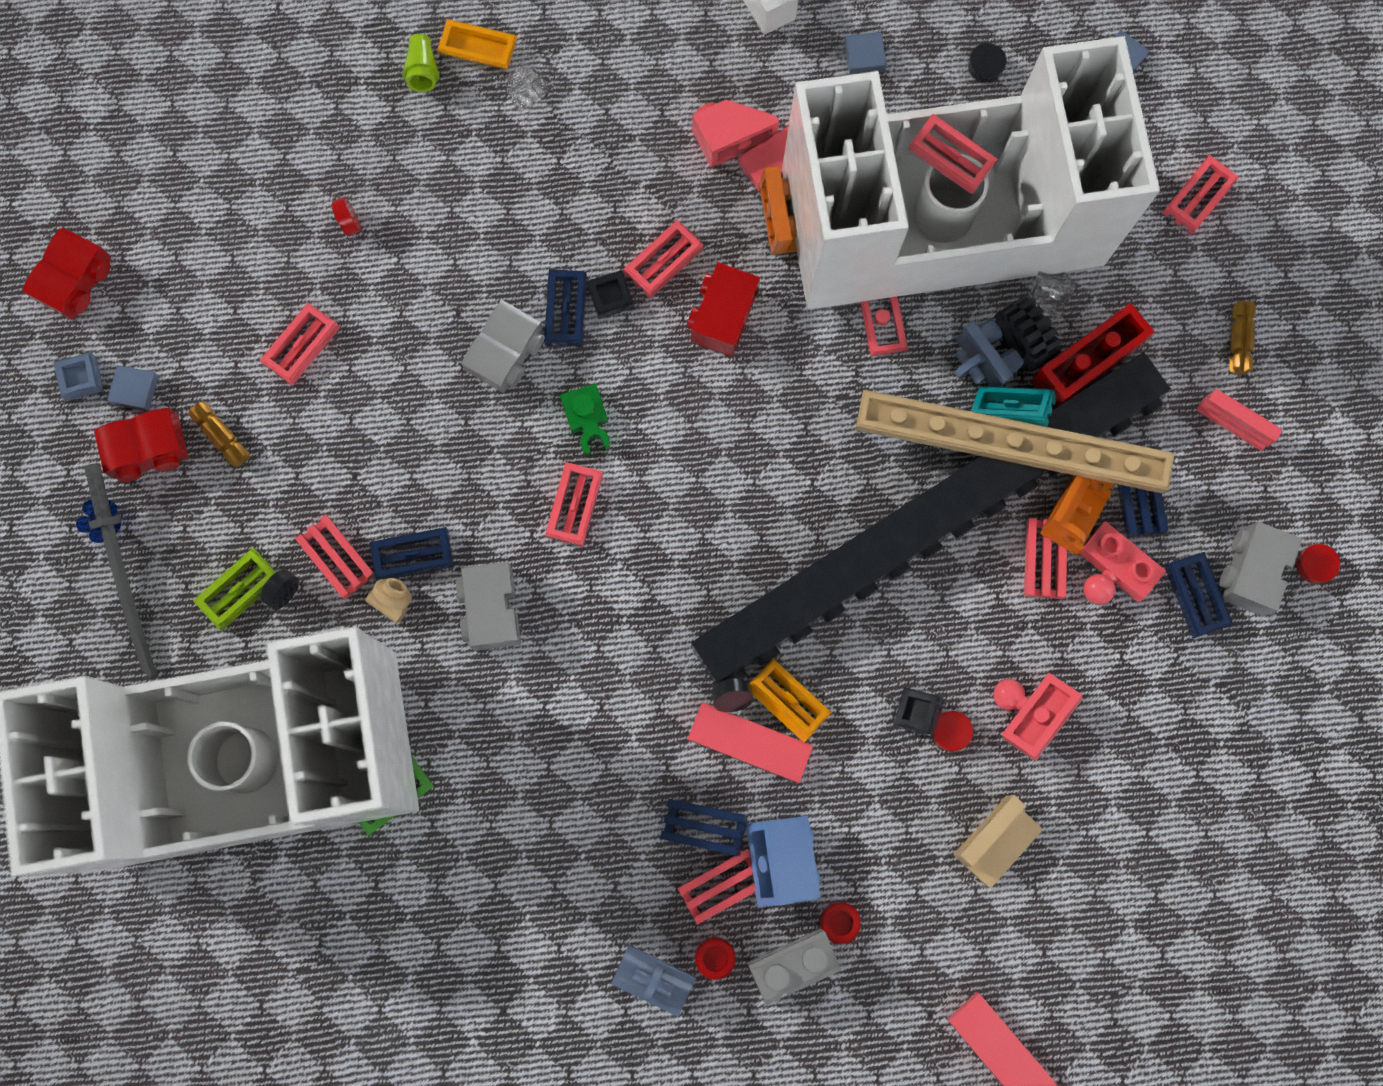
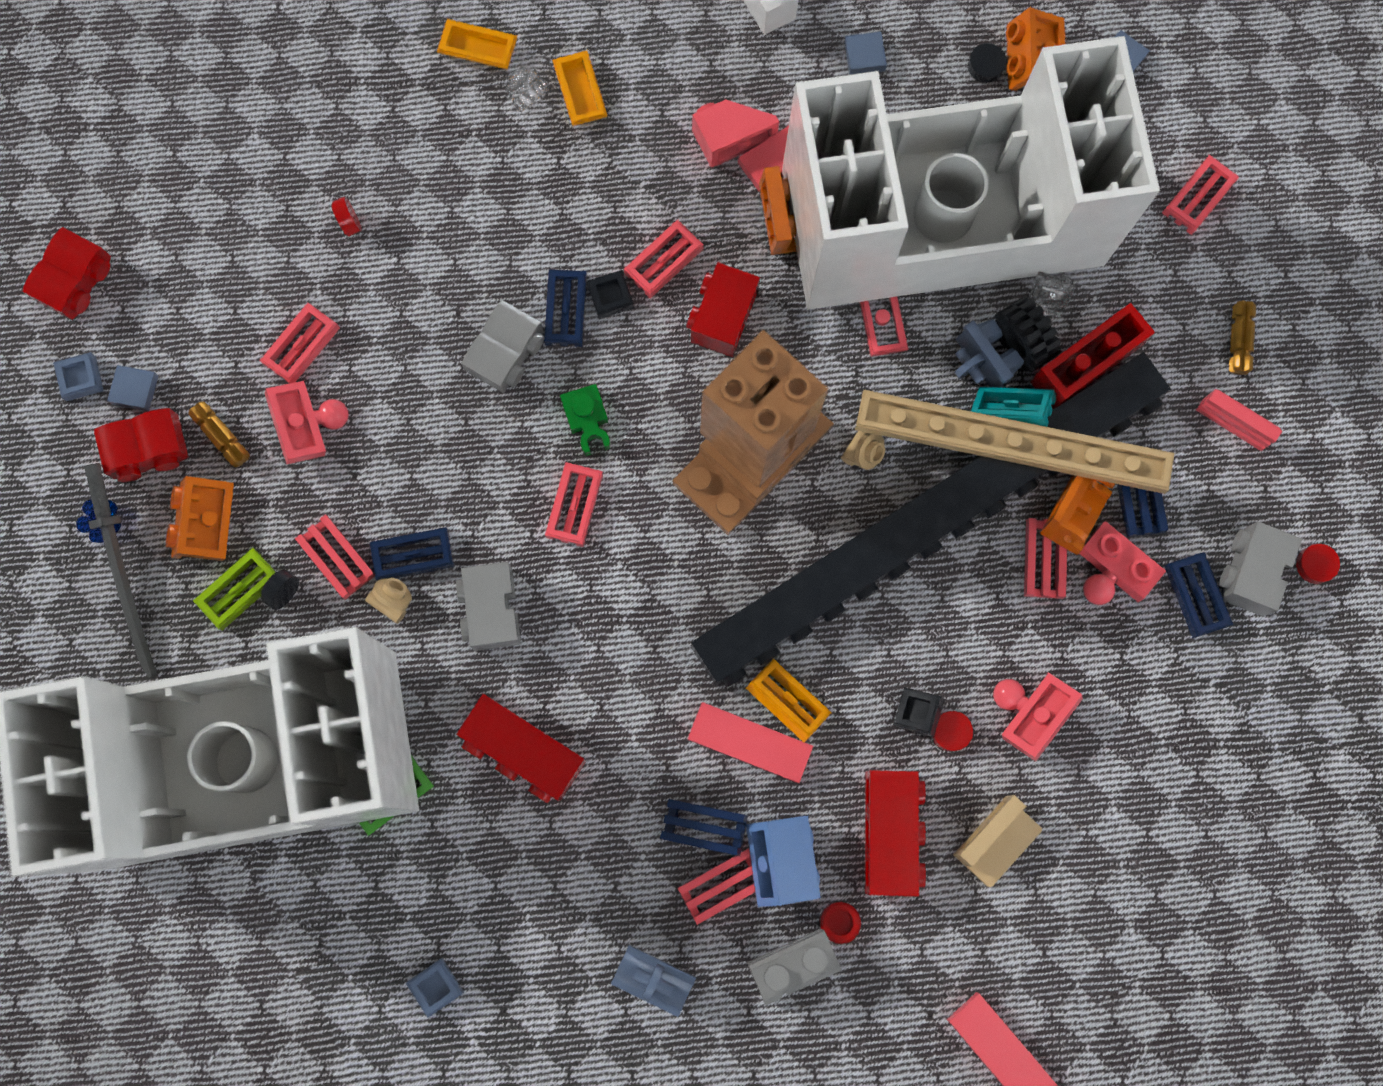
(200, 519): none -> orange bracket
(298, 423): none -> coral plate
(420, 65): lime cone -> none
(435, 987): none -> sand blue tile
(520, 749): none -> red brick
(579, 88): none -> light orange tile
(715, 958): red tile -> none
(732, 695): black tile -> none
(756, 428): none -> medium nougat brick
(864, 450): none -> tan plate
(894, 833): none -> red brick
(943, 165): coral tile -> none
(1025, 40): none -> orange bracket

